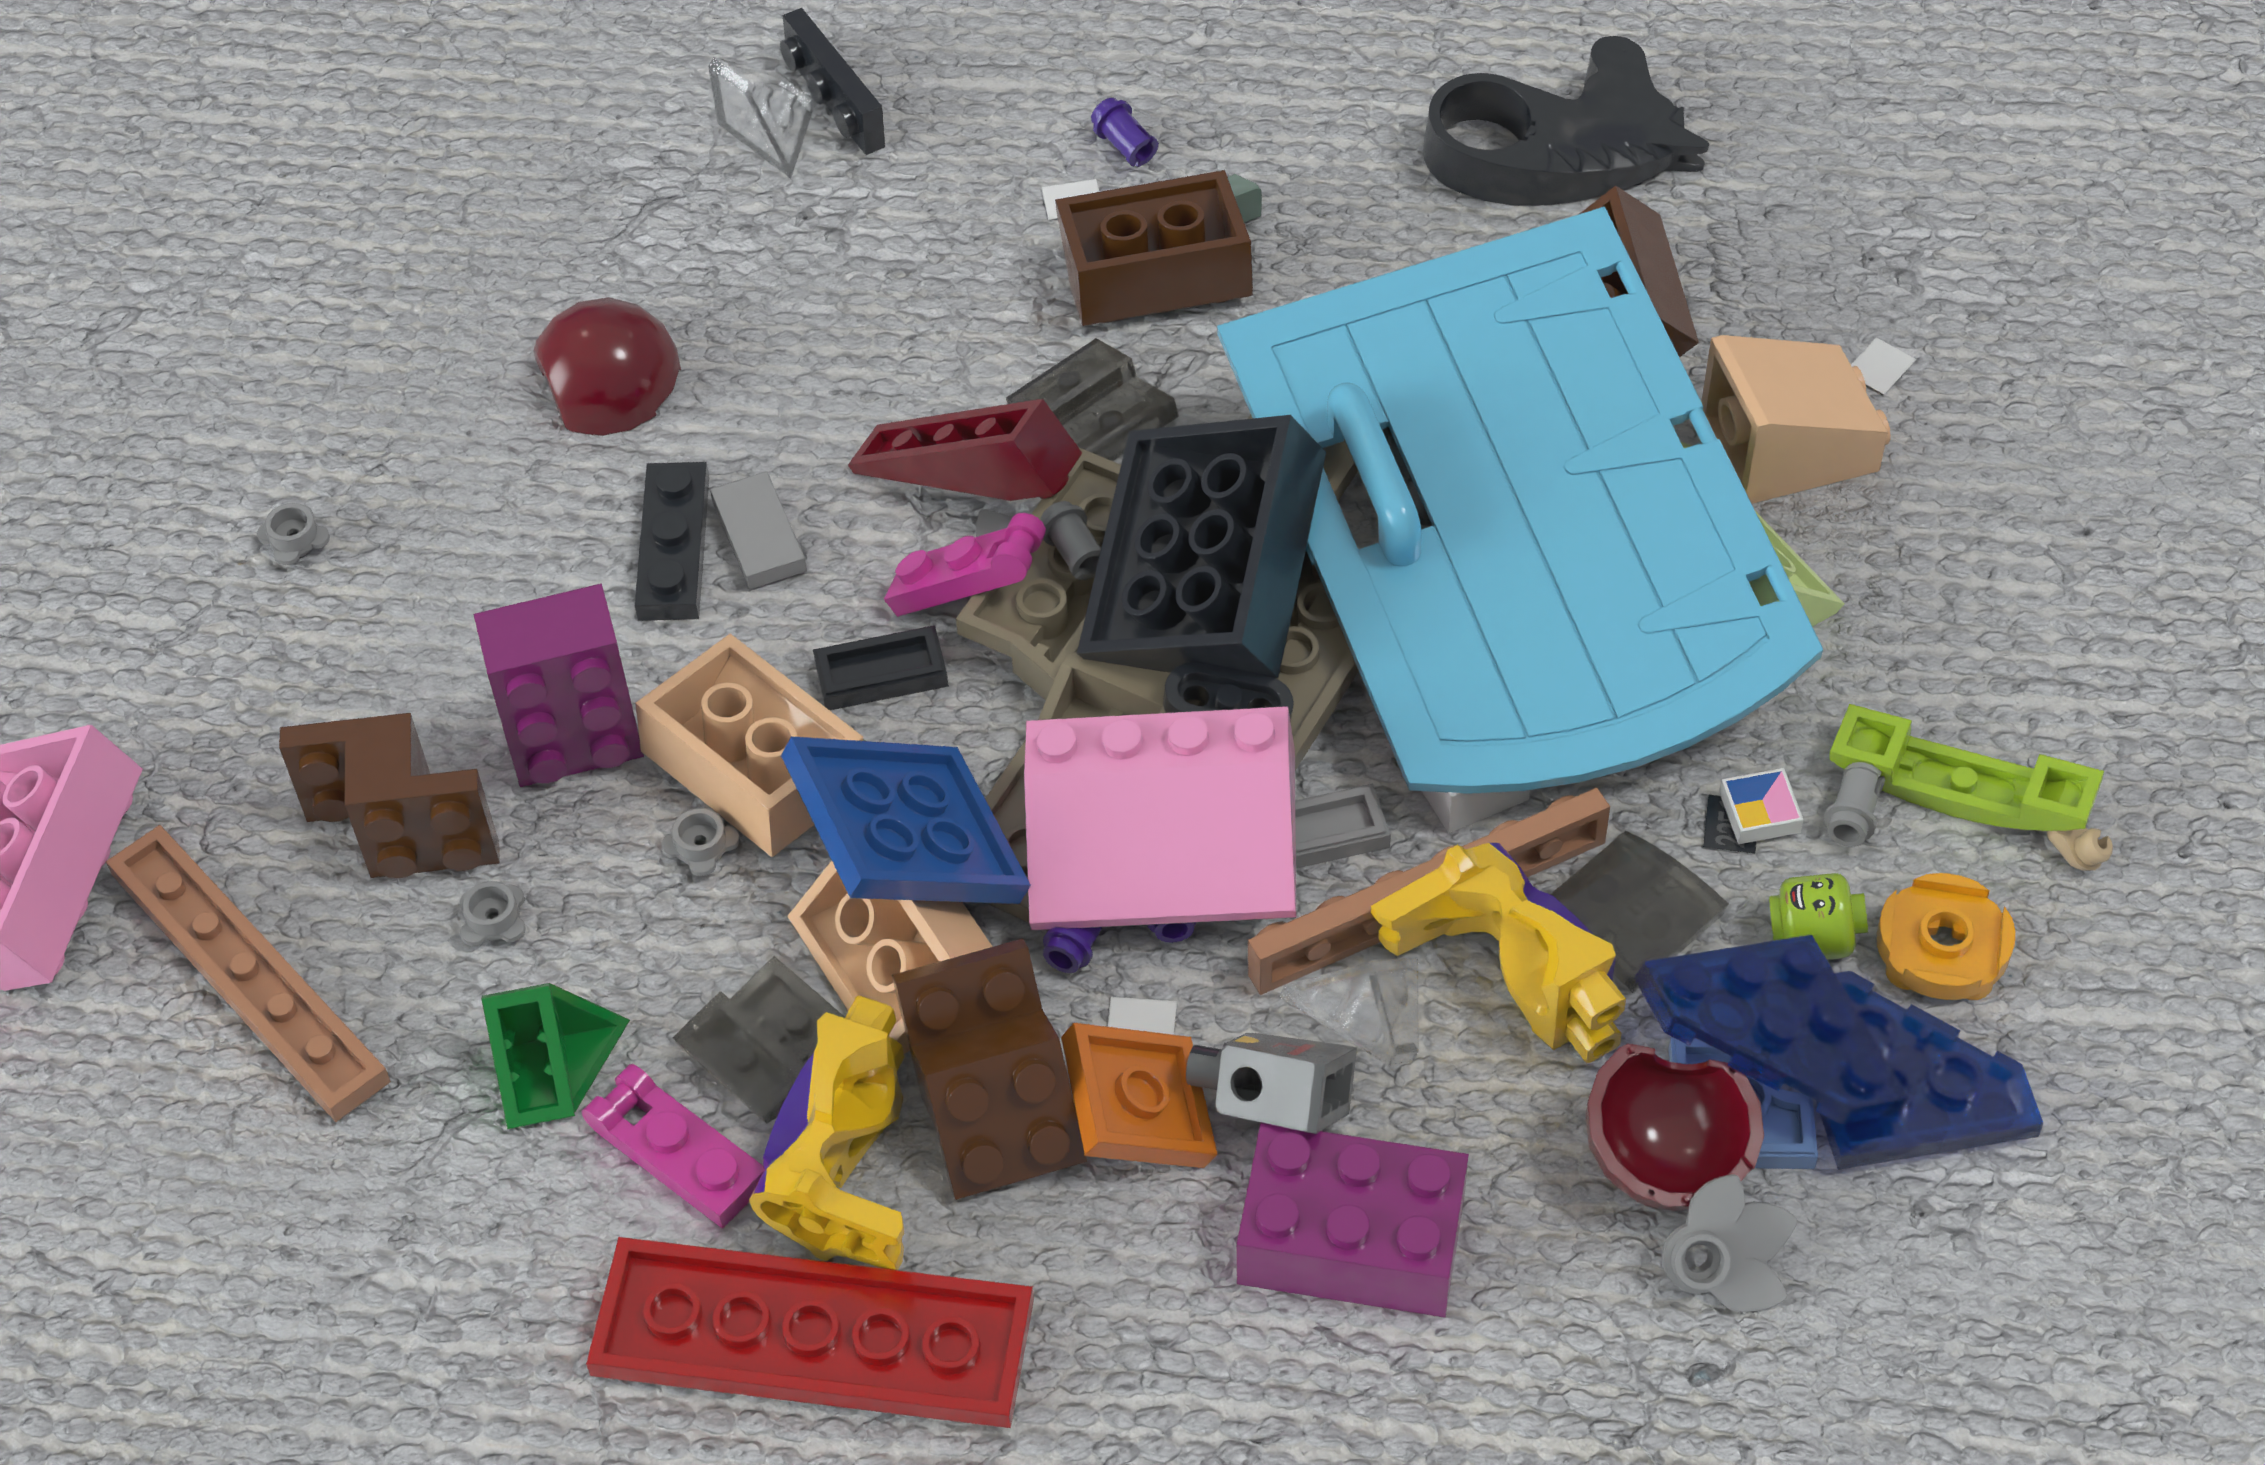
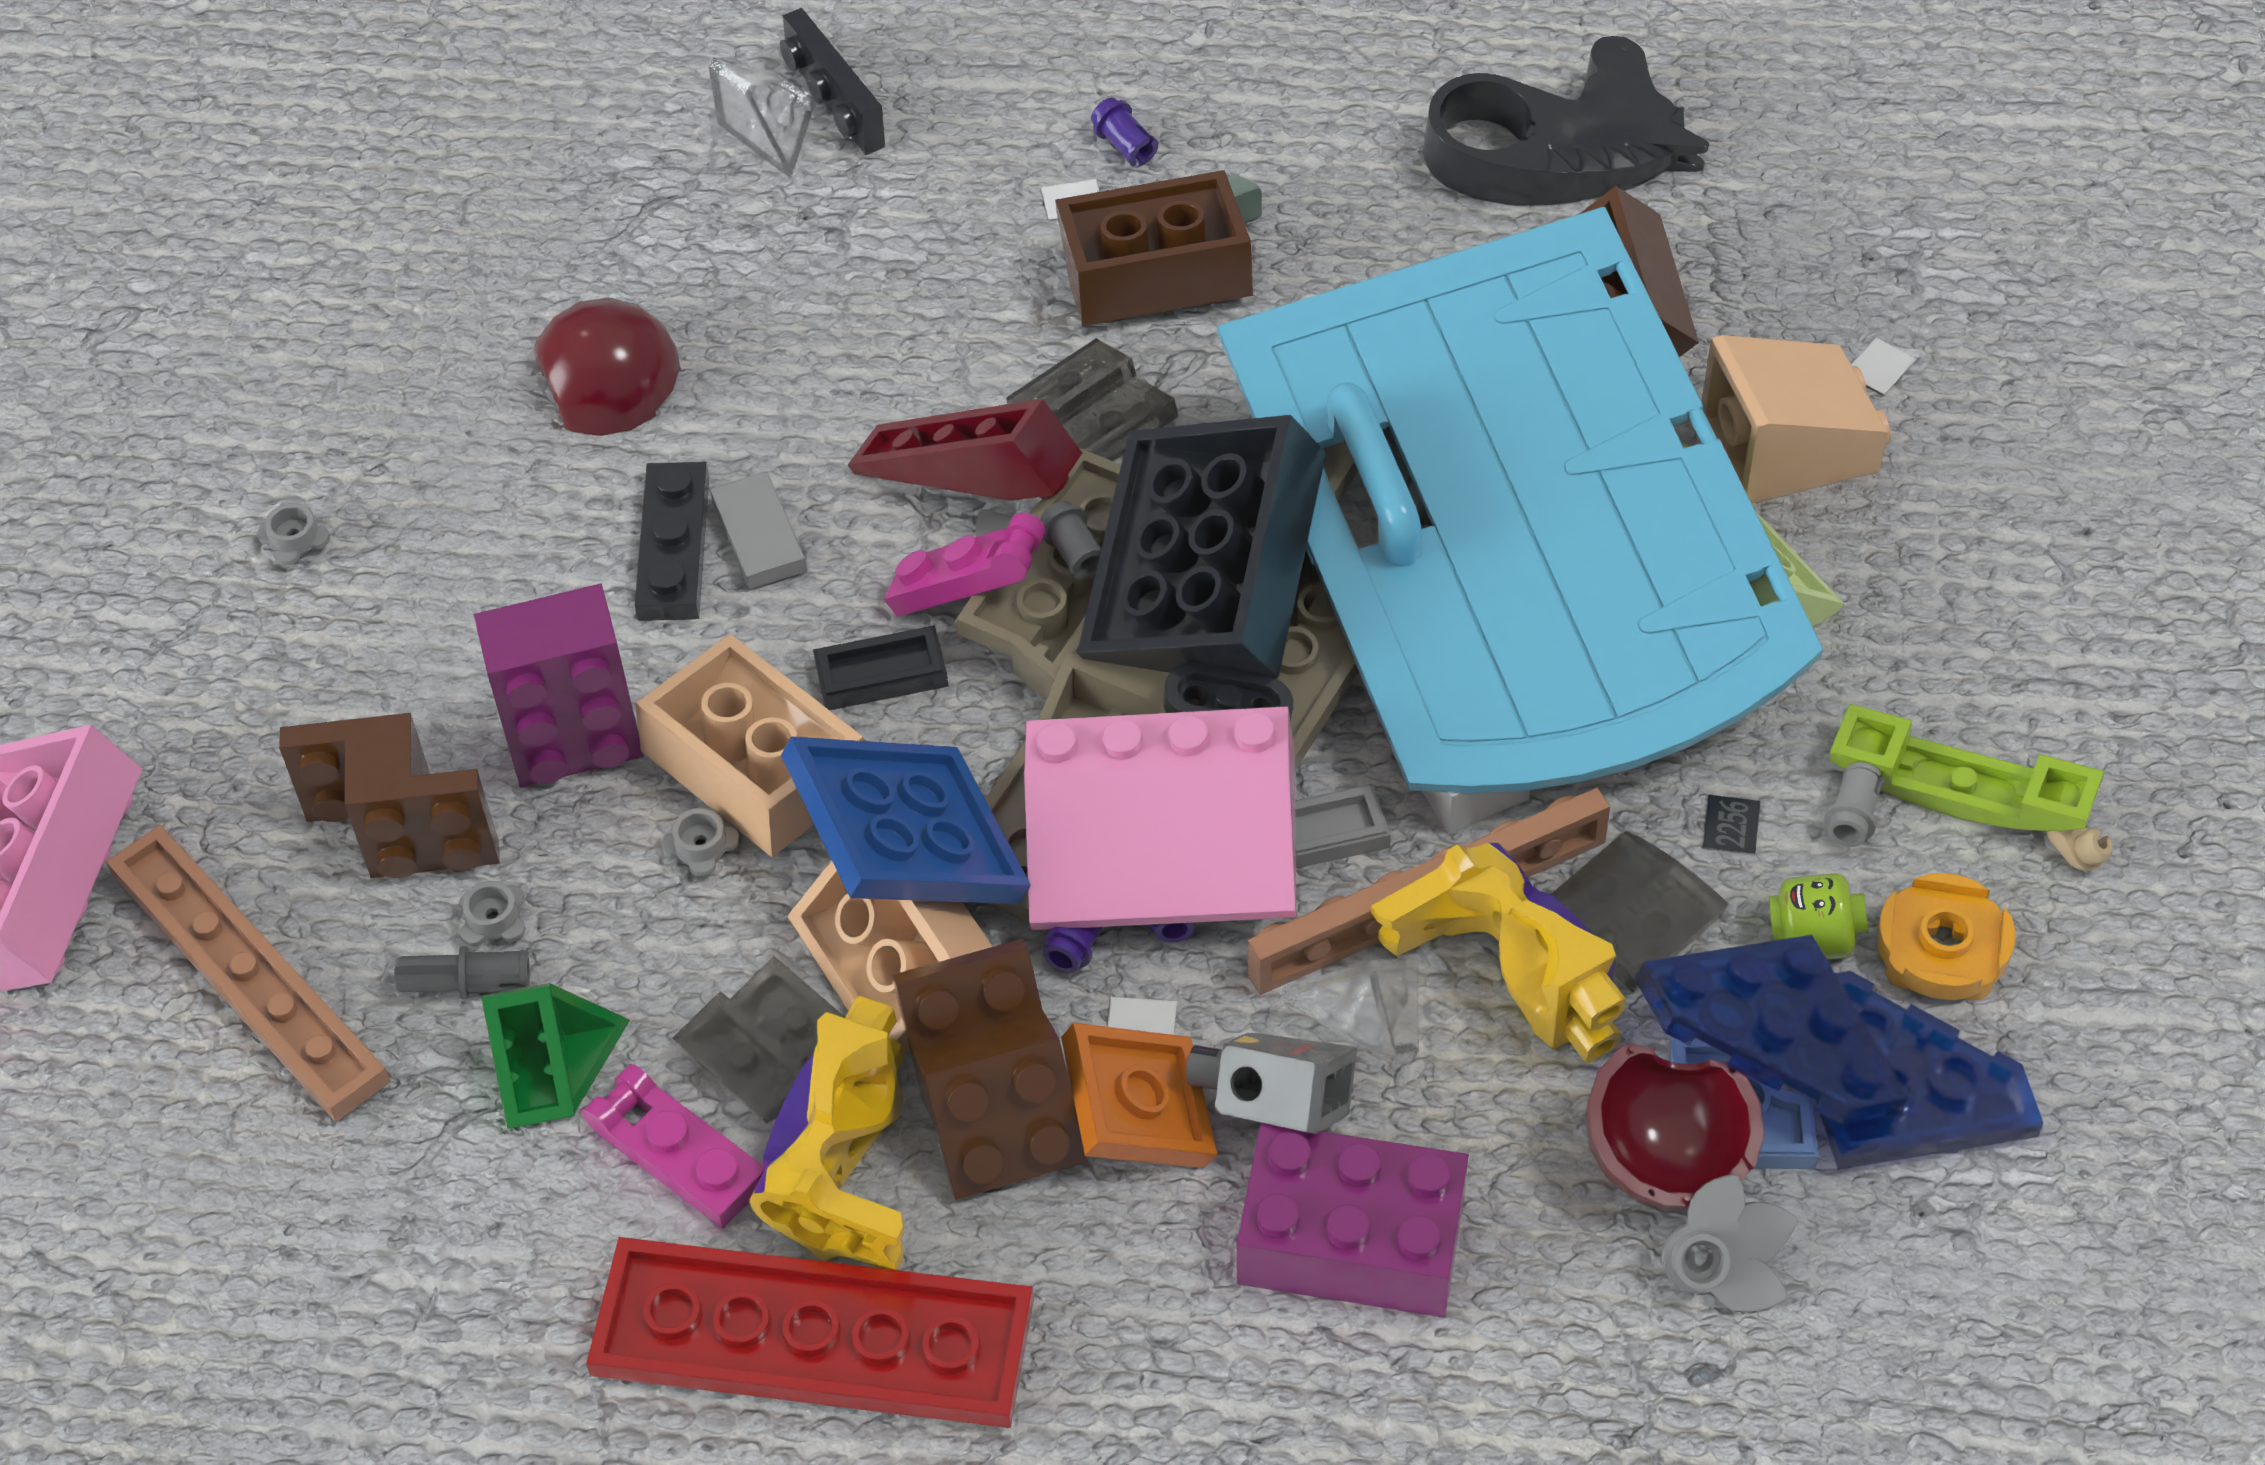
(463, 972): none -> dark grey axle
(1761, 806): tile -> none

